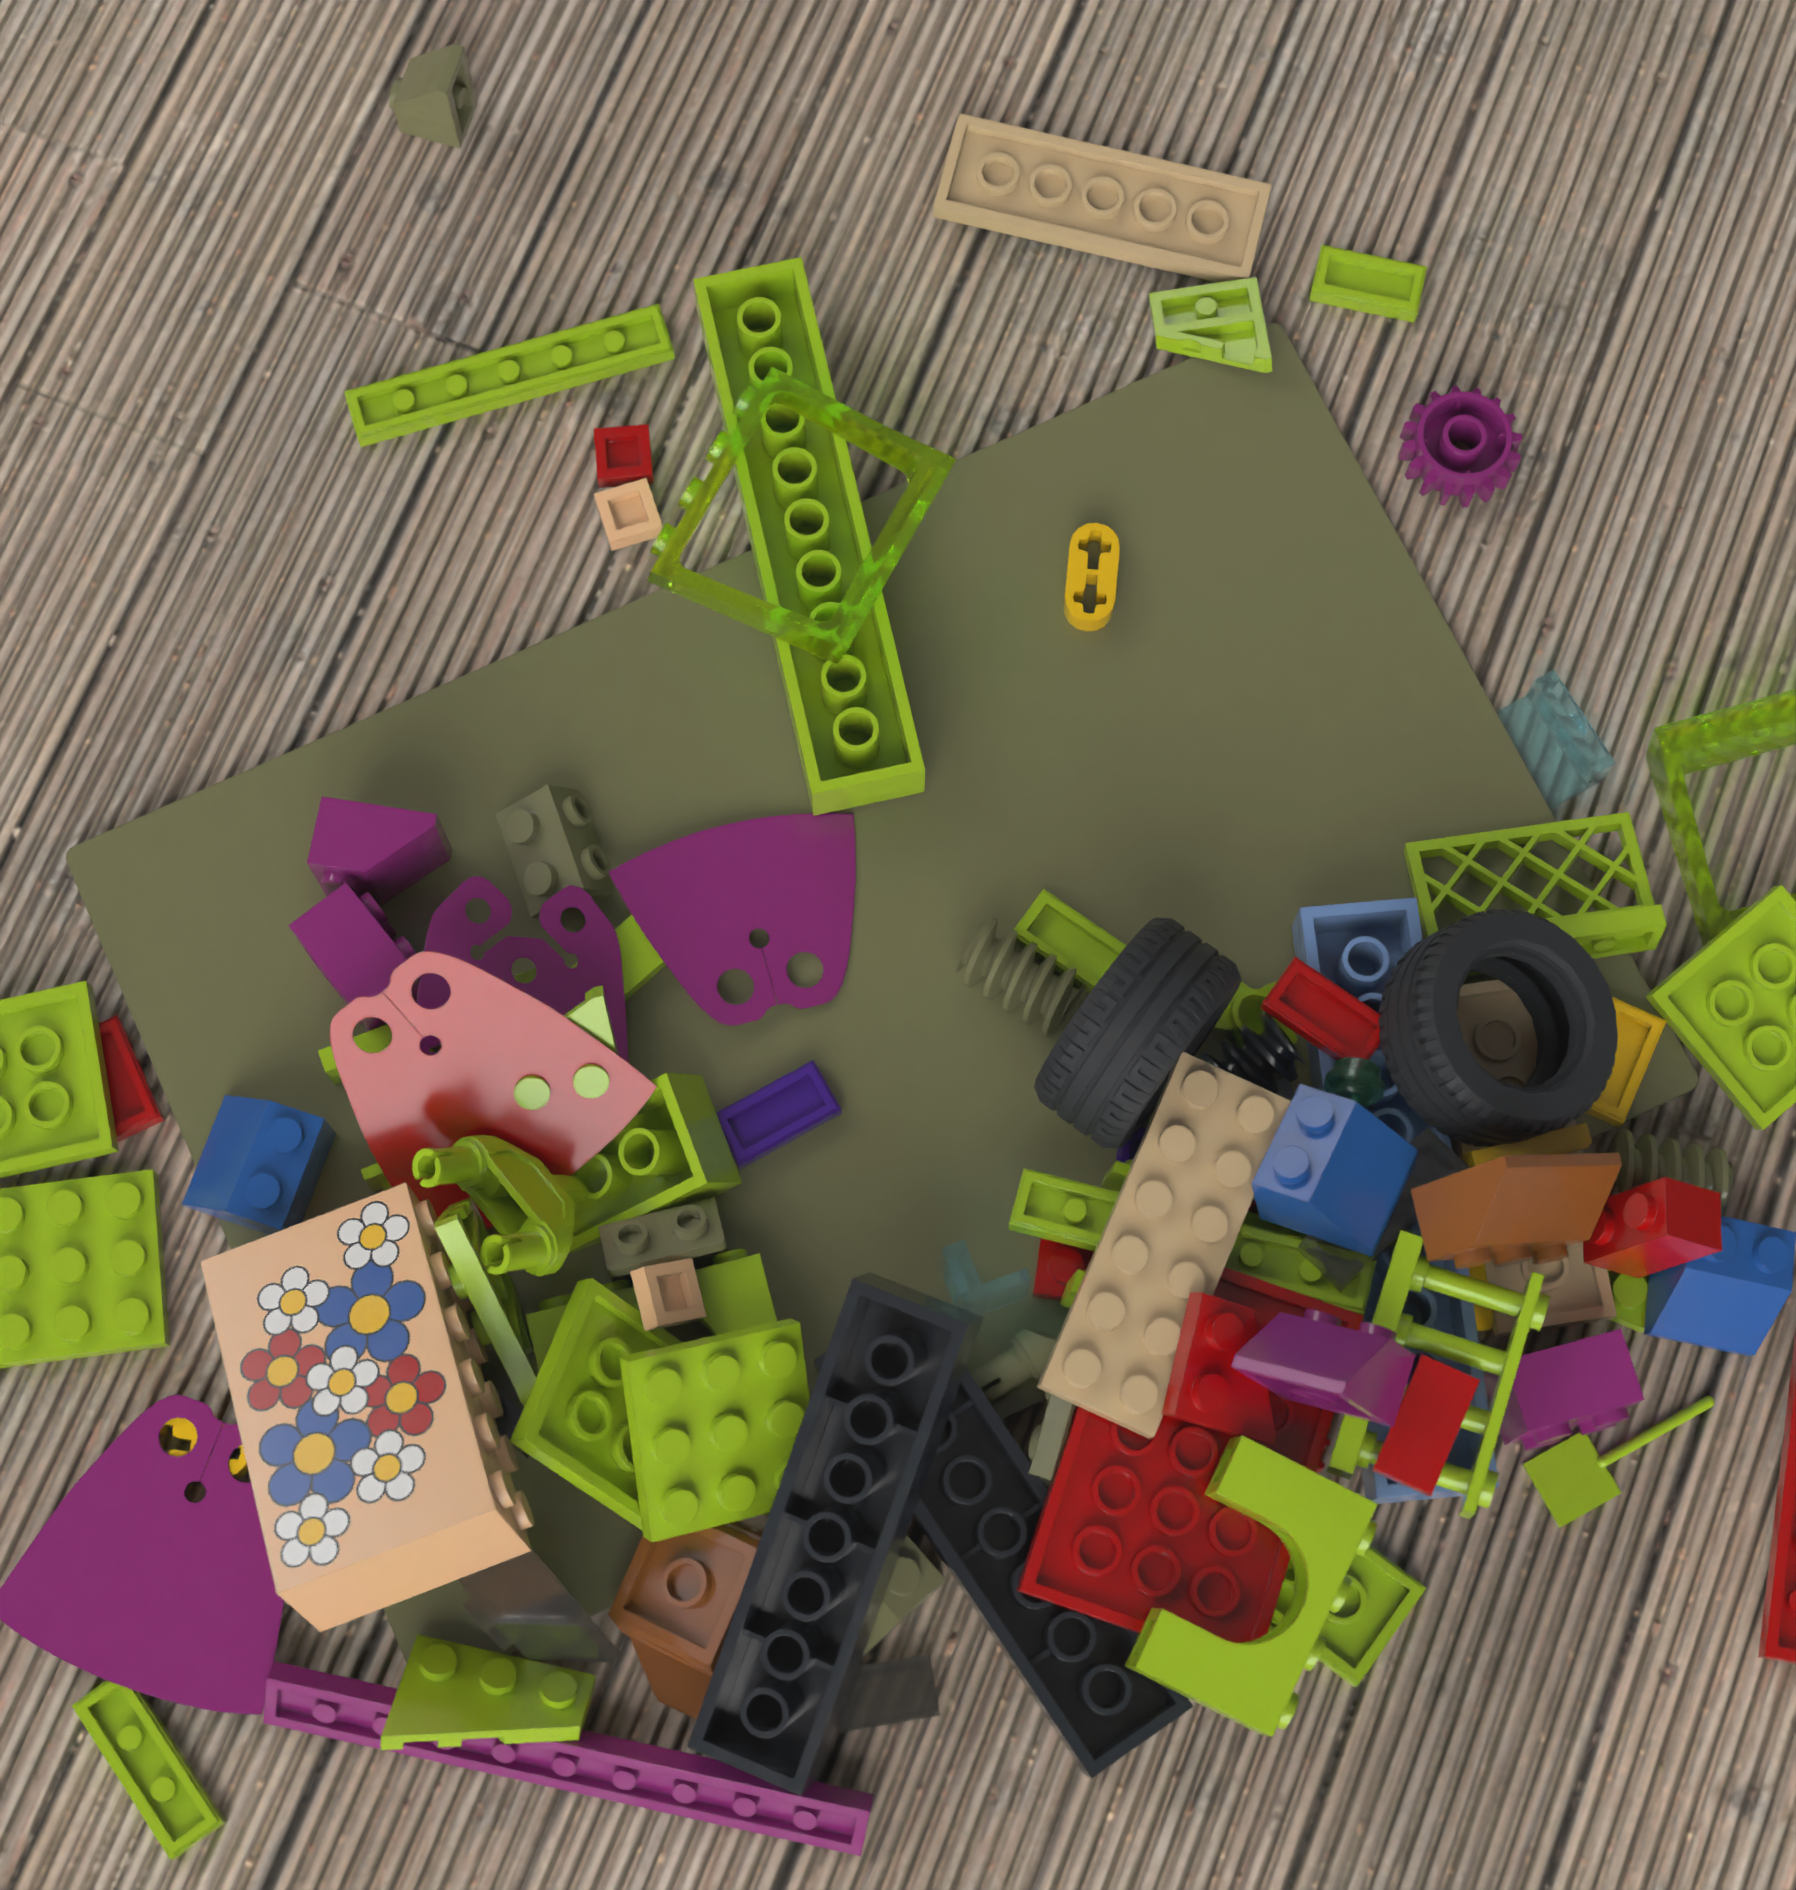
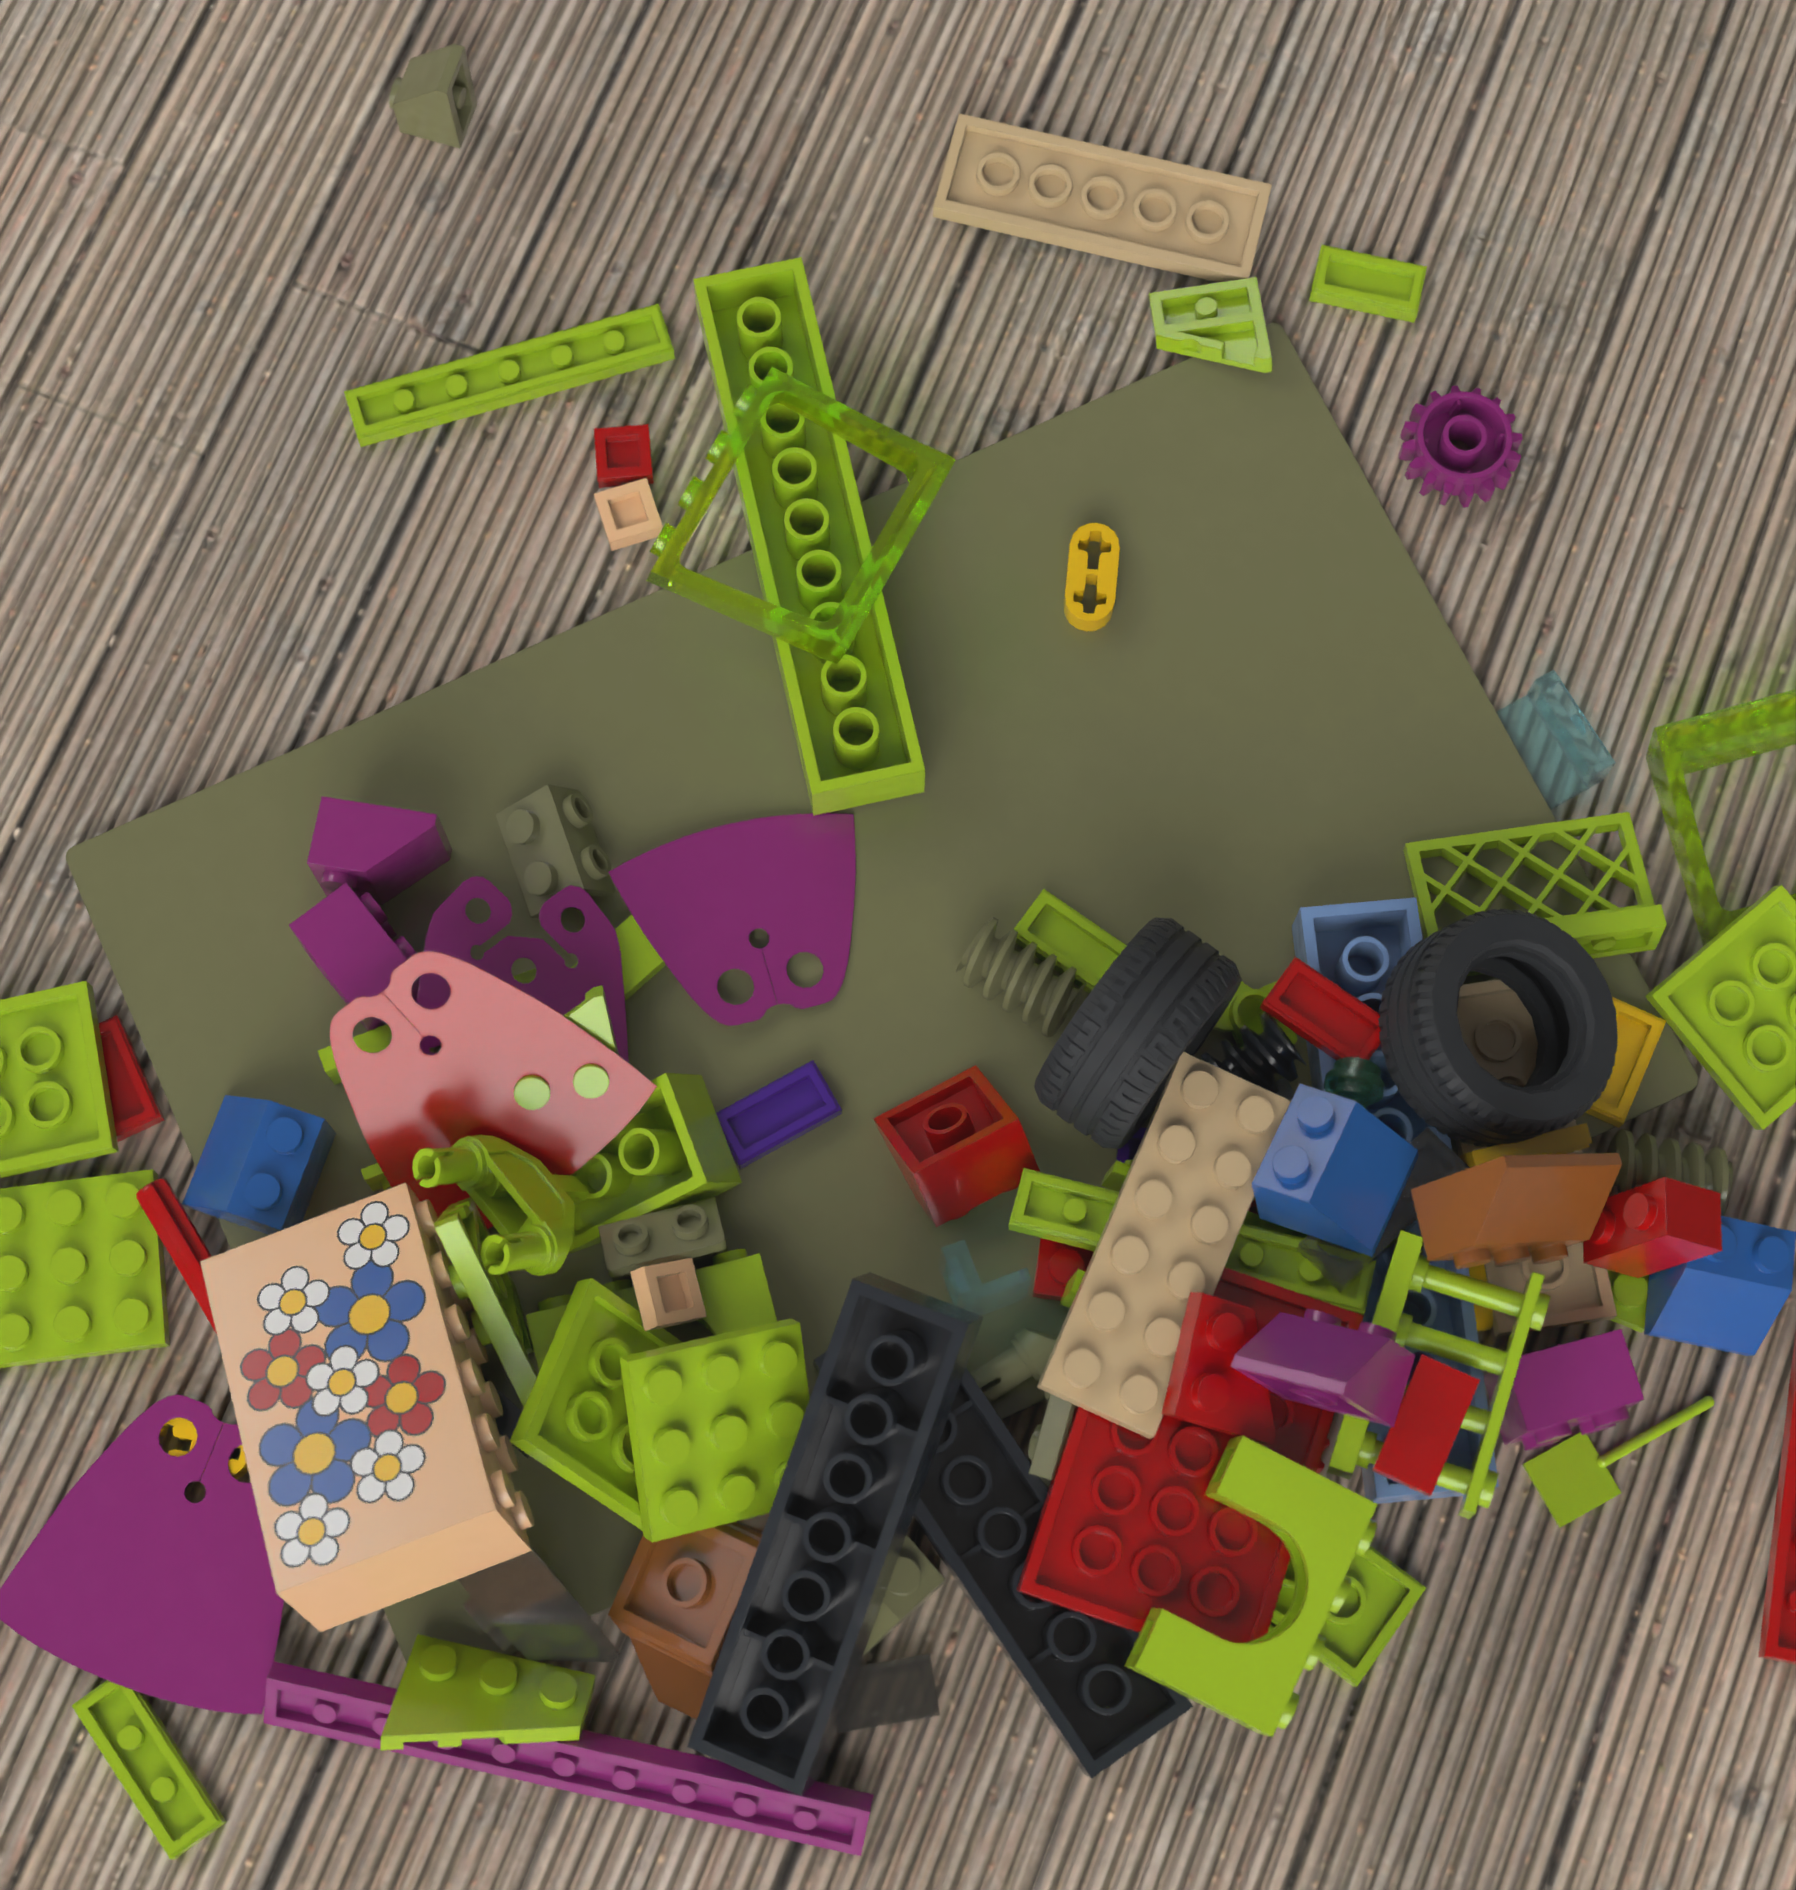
(178, 1237): none -> red axle
(957, 1145): none -> red slope

